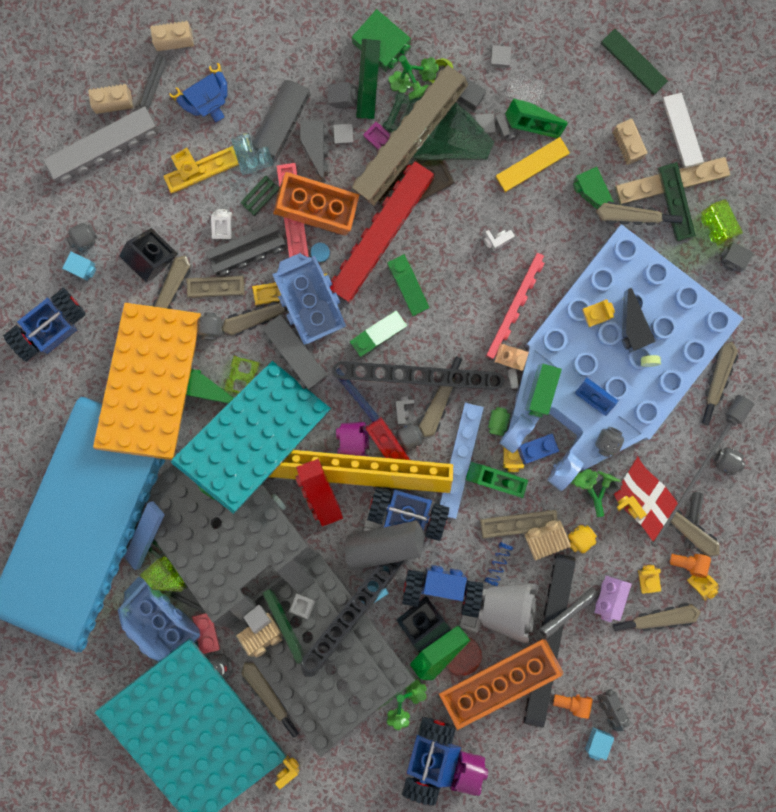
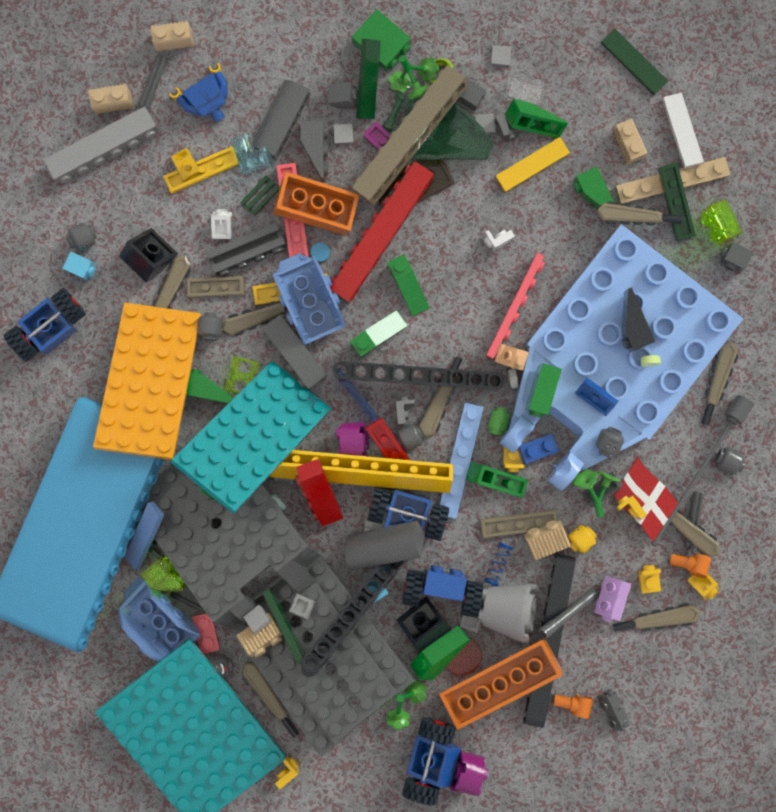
(598, 313): yellow bracket -> none
(599, 744): medium azure brick -> none

